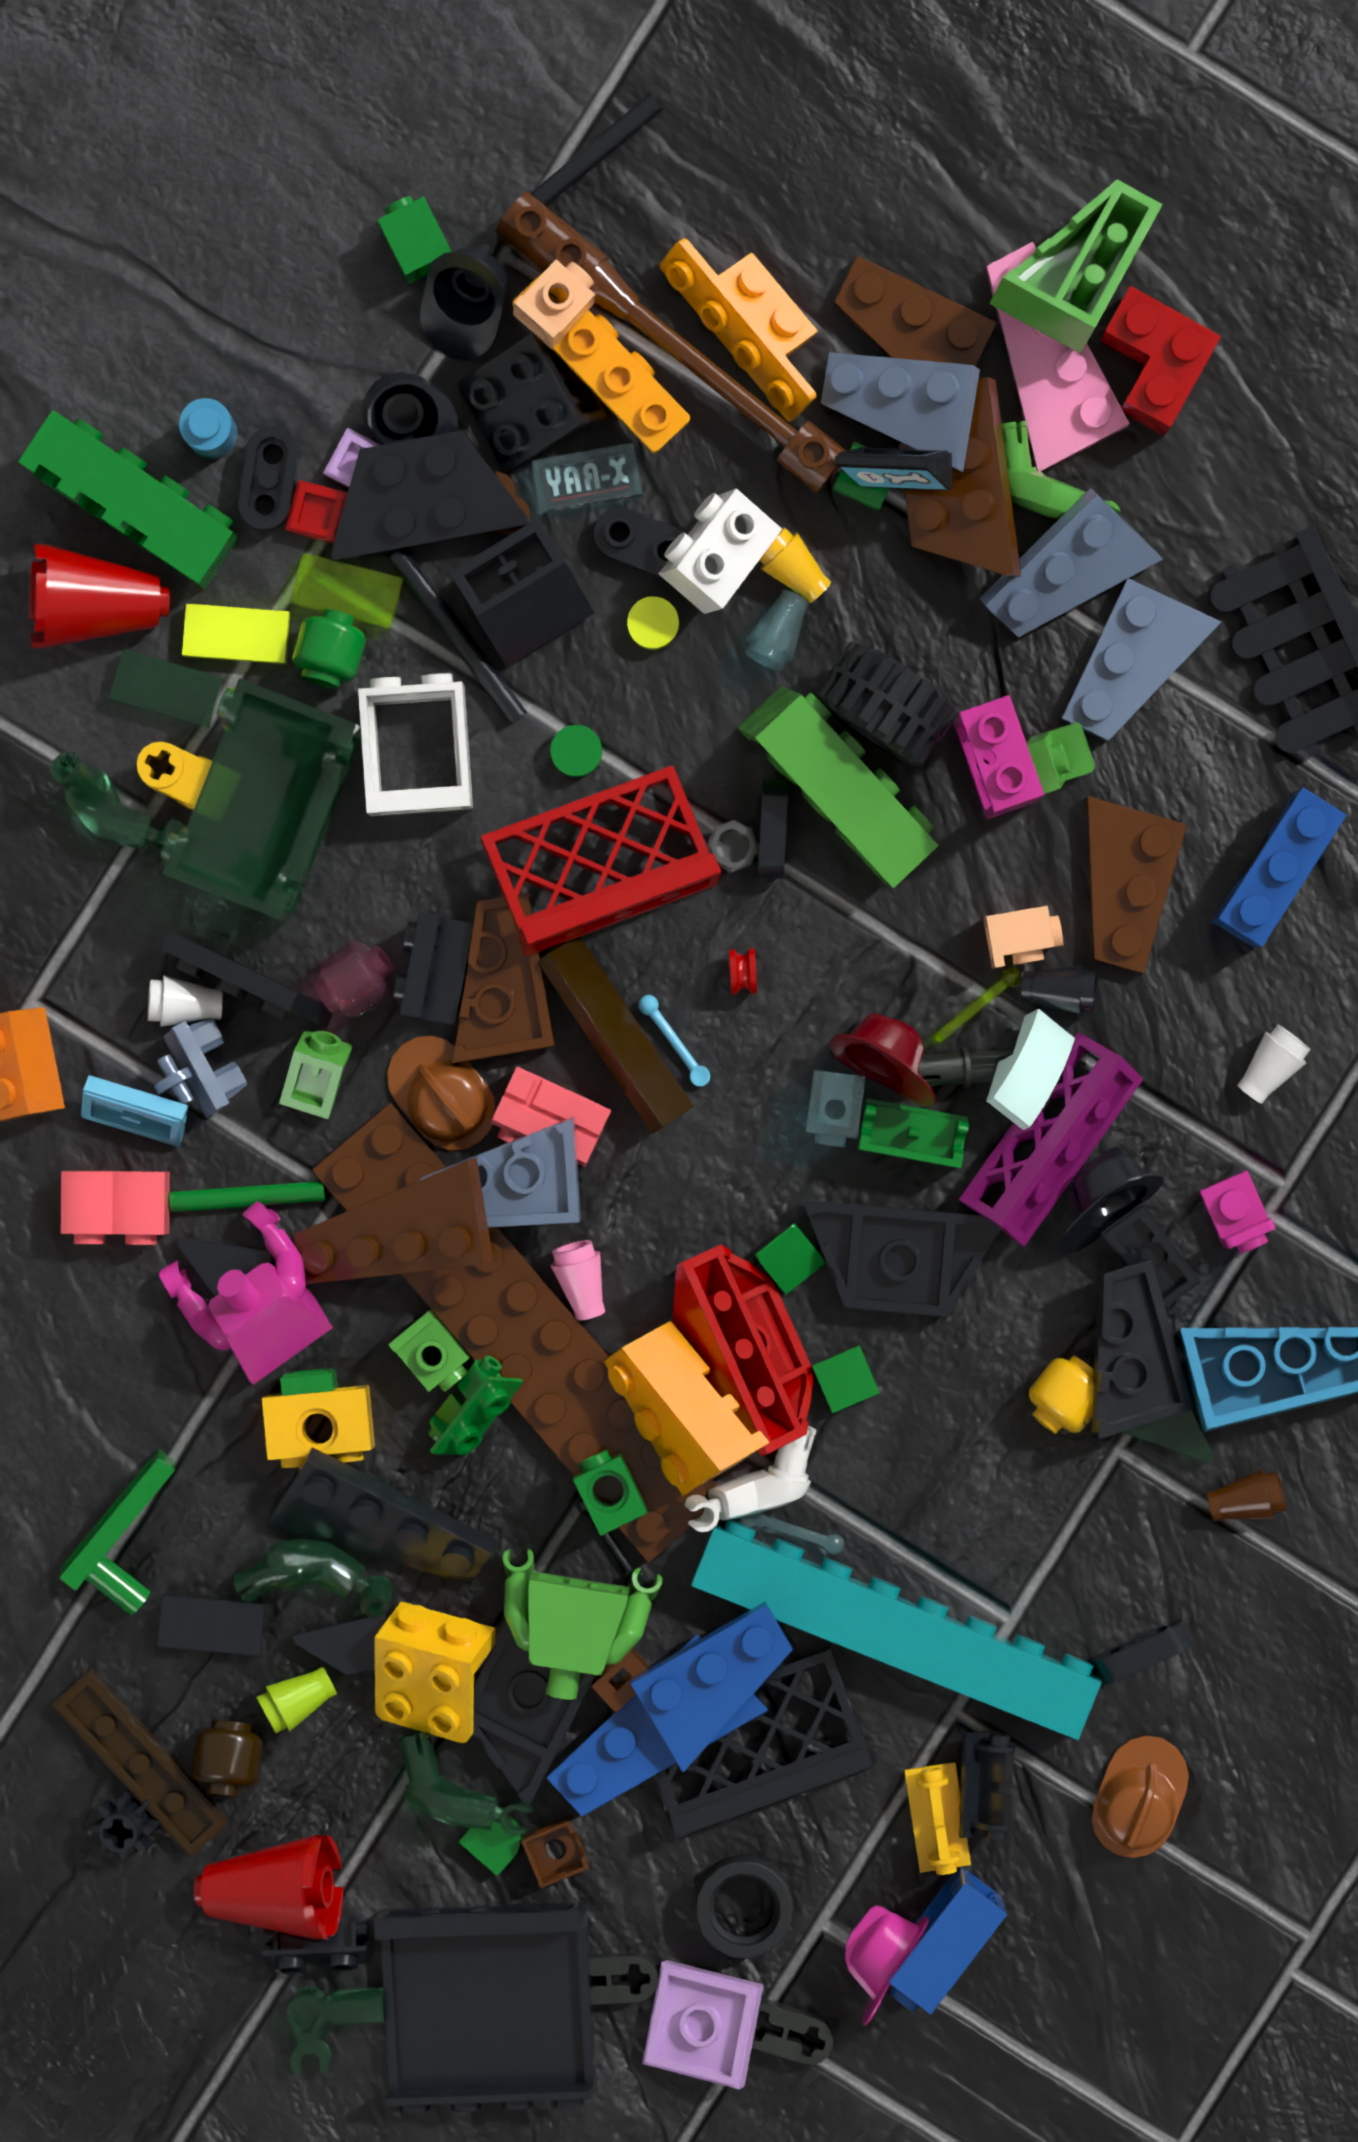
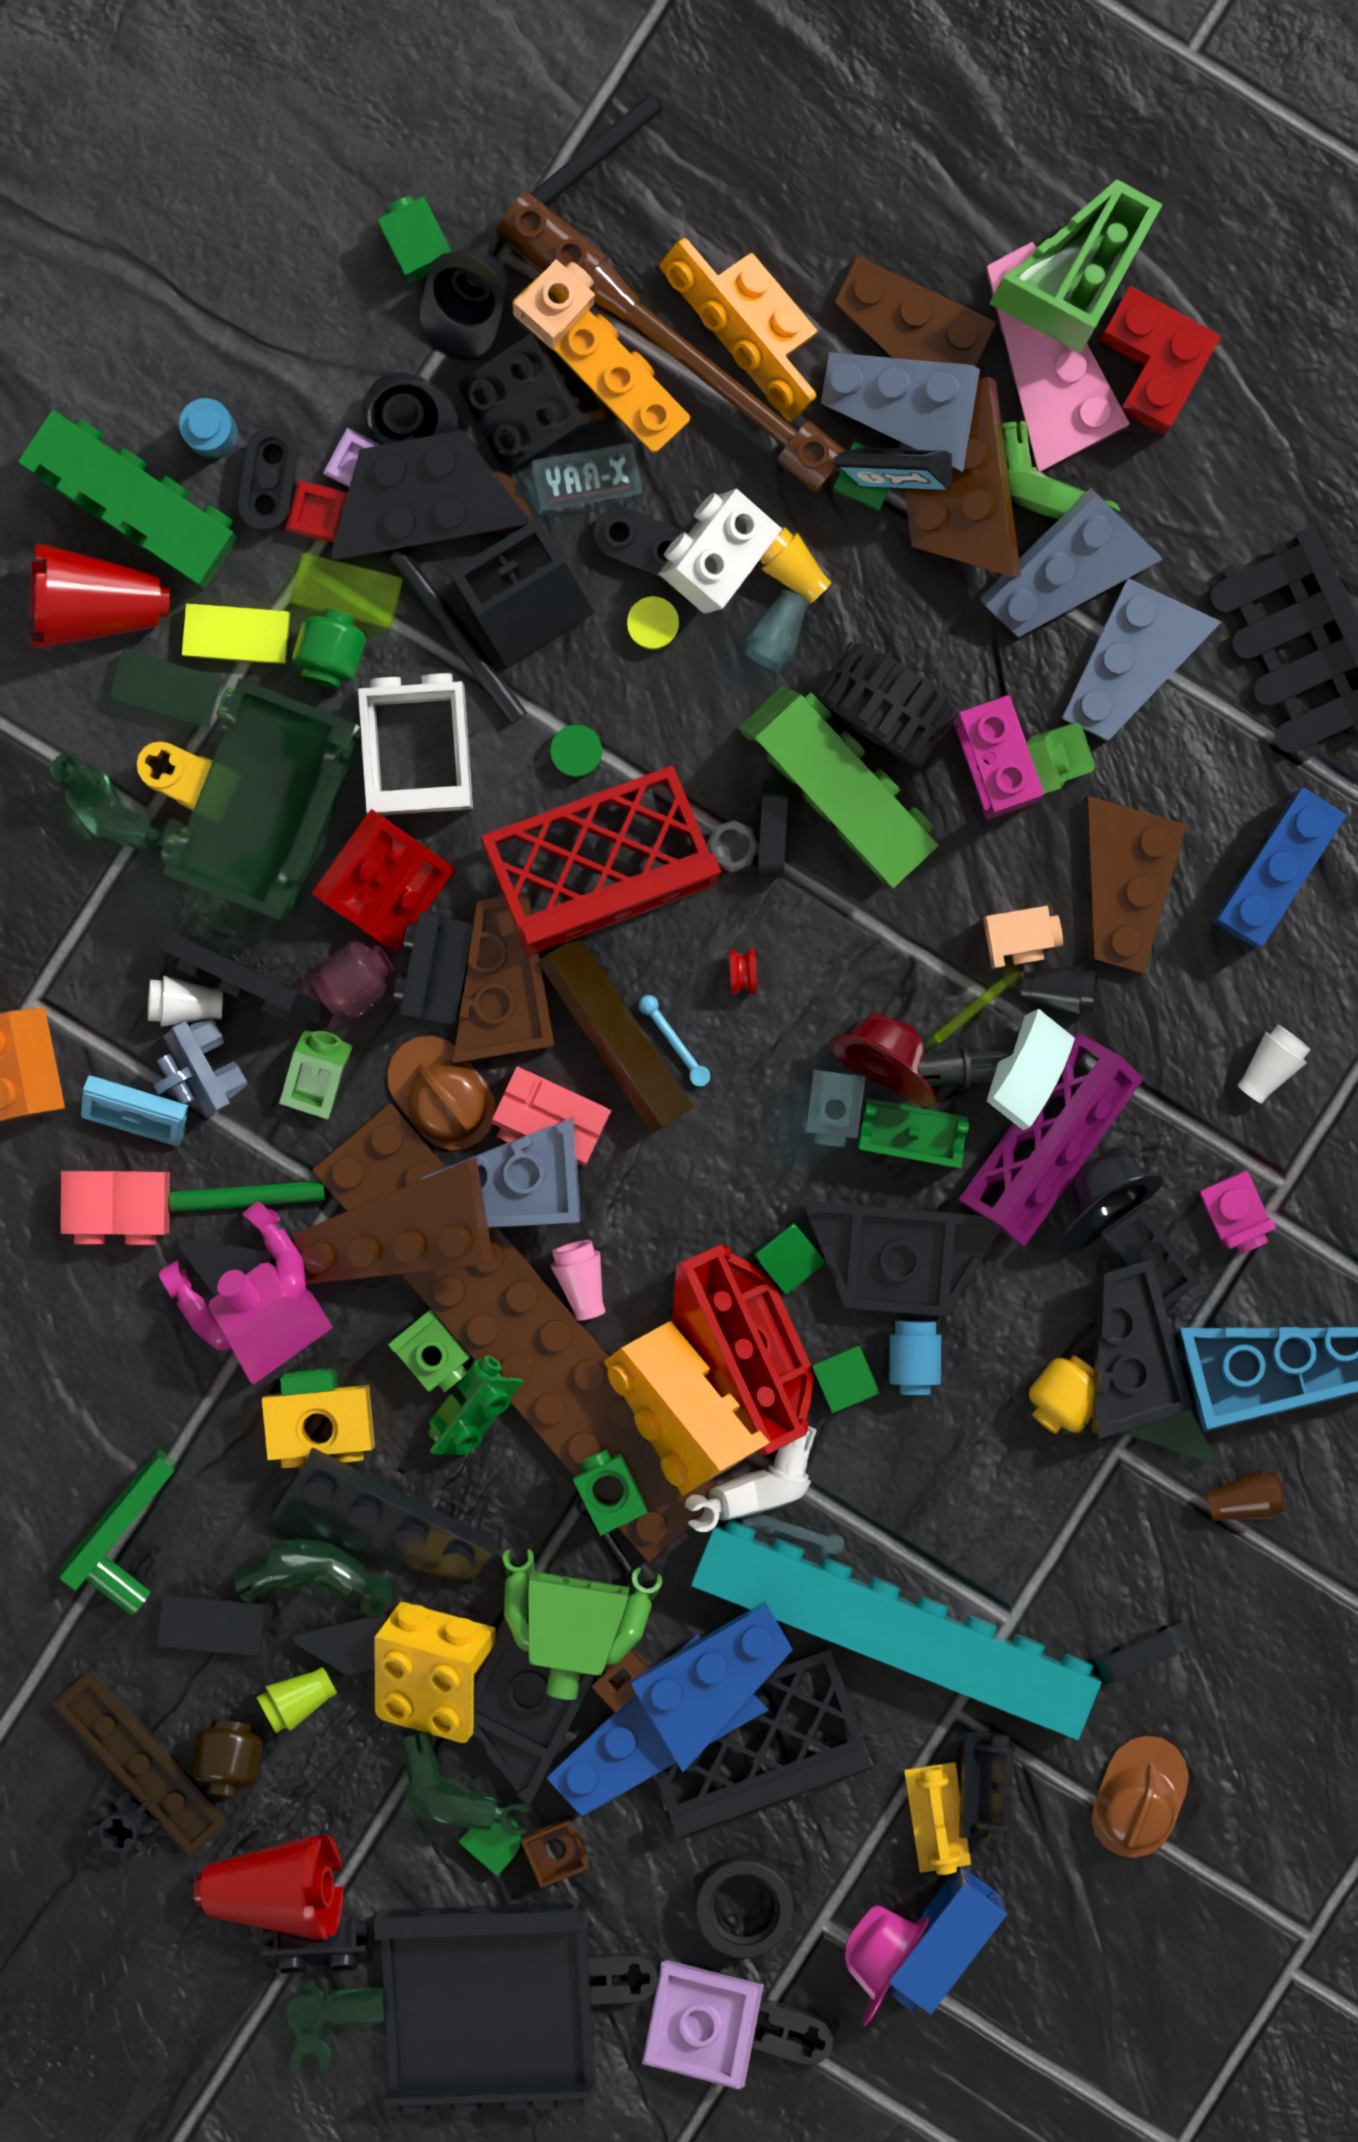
(383, 880): none -> red slope
(915, 1357): none -> dark azure brick

